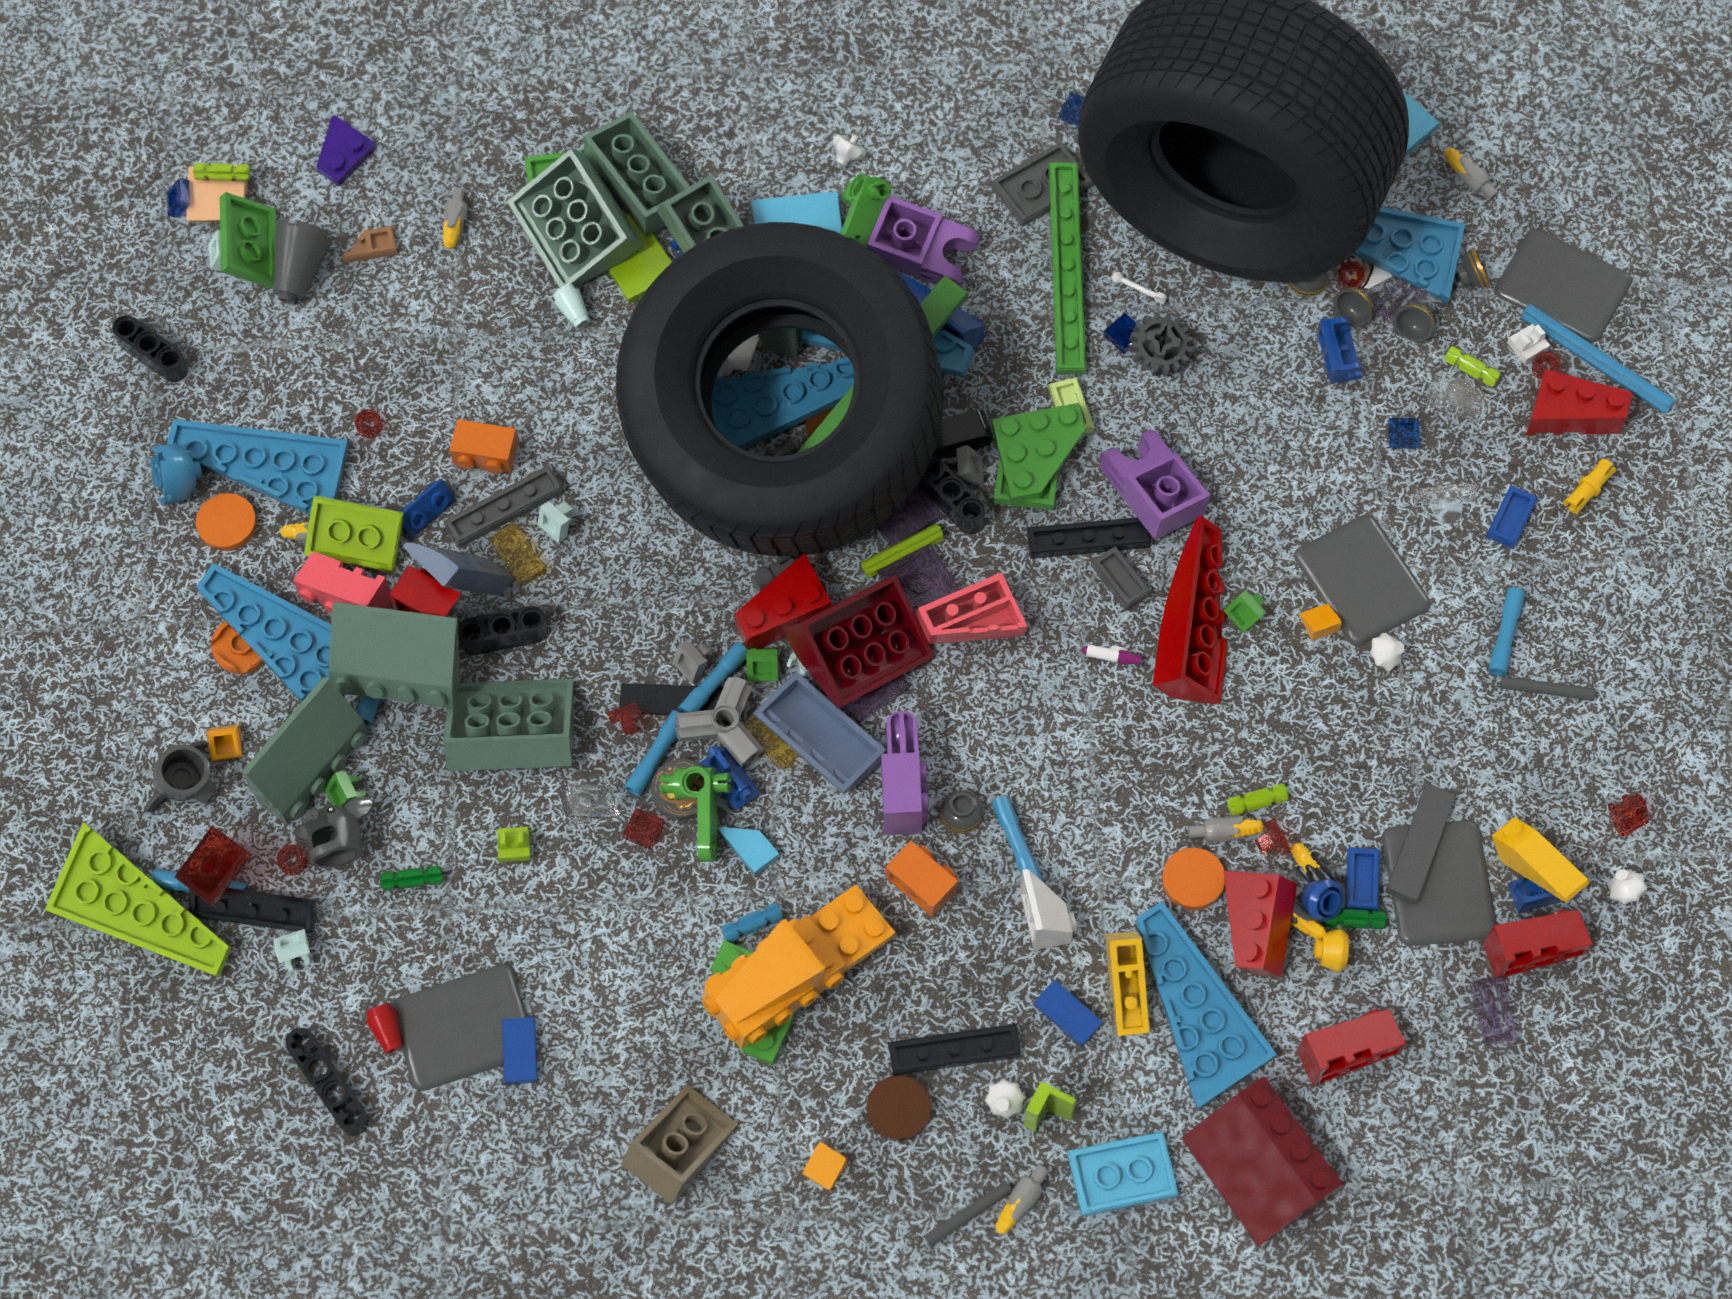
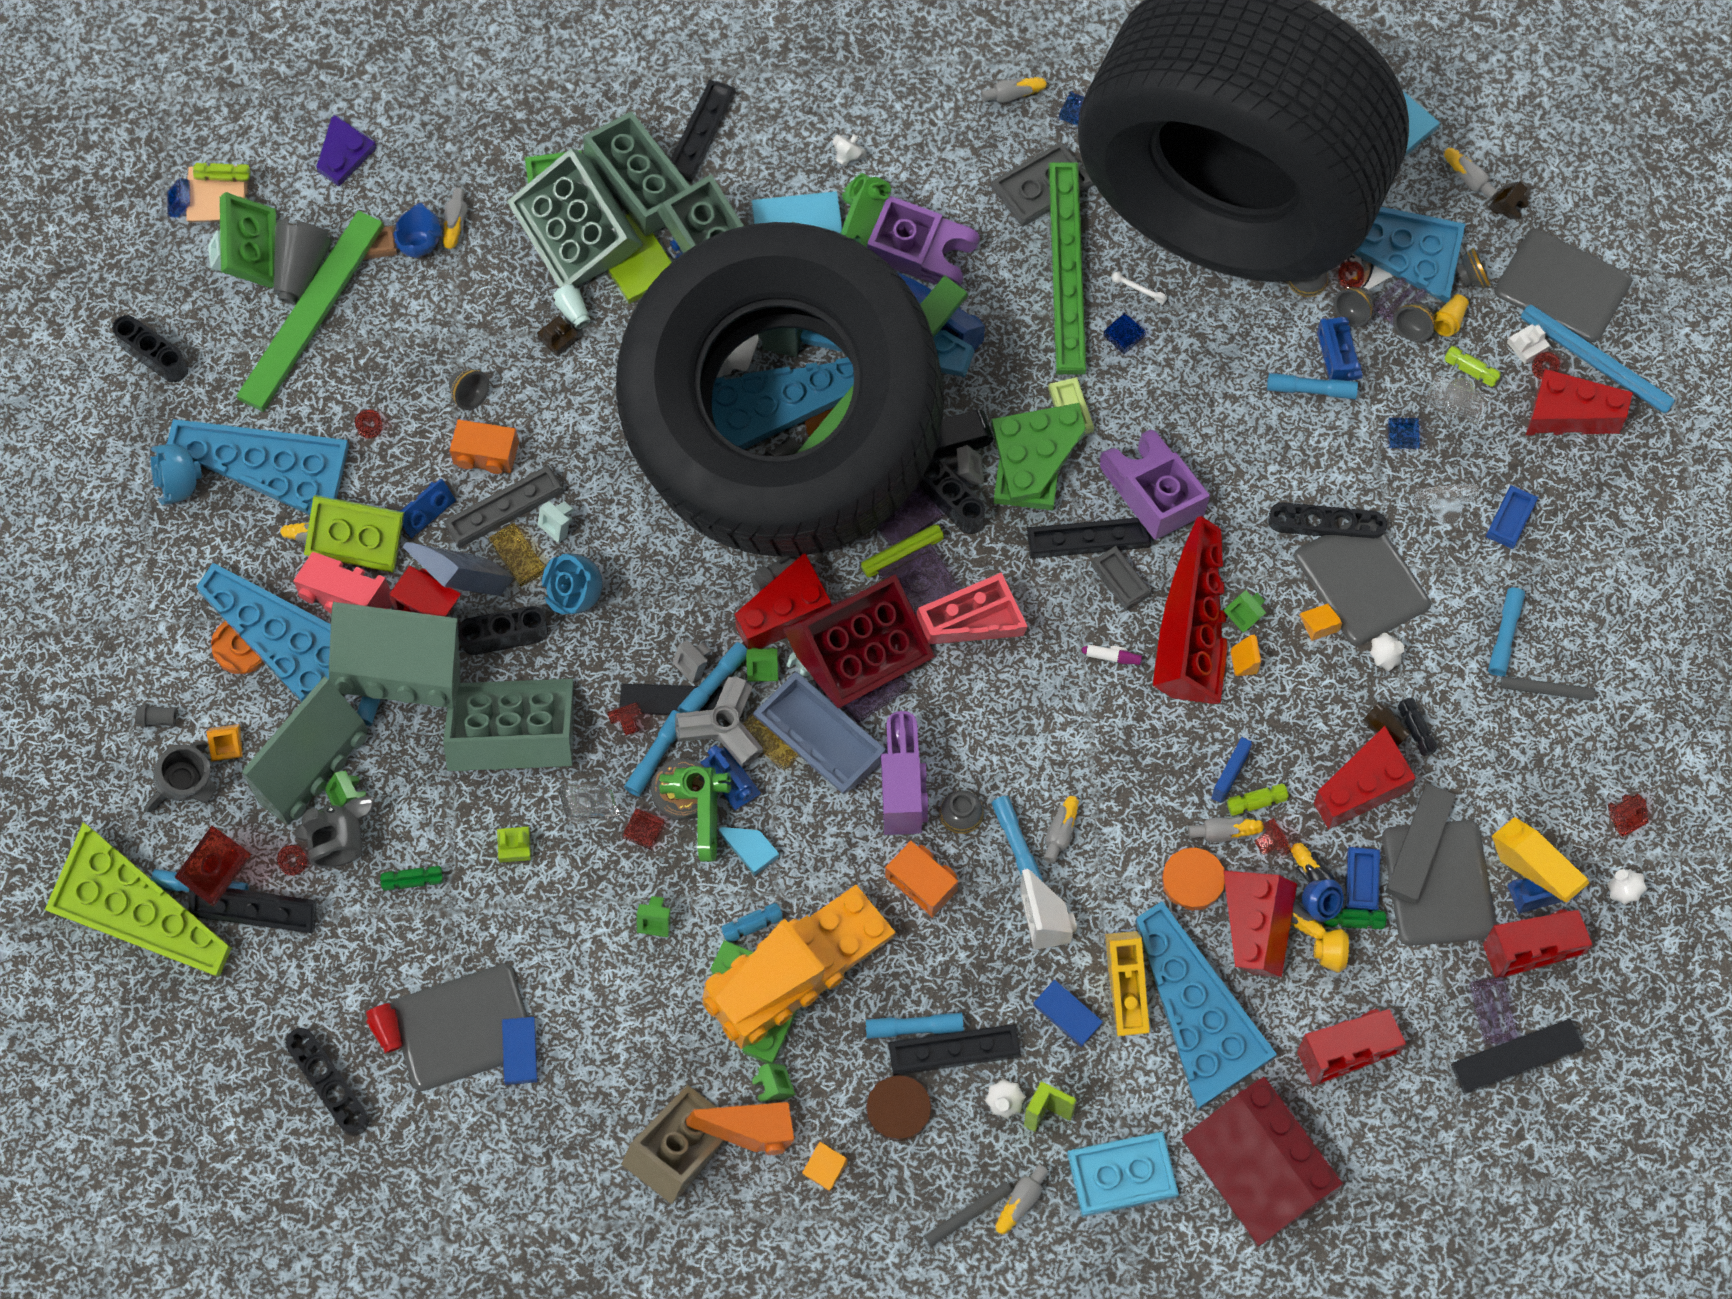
(155, 716): none -> dark grey pin
(226, 522): orange tile -> none
(291, 947): light aqua tile -> none
(310, 311): none -> bright green tile
(417, 231): none -> blue hair
(469, 388): none -> dark grey piece
(558, 335): none -> dark brown tile
(572, 583): none -> dark azure cylinder
(654, 918): none -> bright green tile
(702, 128): none -> black tile
(748, 1126): none -> orange slope
(775, 1081): none -> bright green tile
(933, 1024): none -> dark azure piece
(1009, 90): none -> light grey piece
(1061, 829): none -> light grey piece
(1174, 347): dark grey gear -> none
(1231, 770): none -> blue tile
(1246, 656): none -> light orange slope
(1293, 384): none -> dark azure piece
(1327, 517): none -> black beam
(1365, 782): none -> red wedge
(1384, 716): none -> dark brown cone
(1417, 726): none -> black axle
(1451, 316): none -> yellow cone
(1508, 198): none -> dark brown tile
(1517, 1056): none -> black tile
(1589, 486): yellow pin -> none

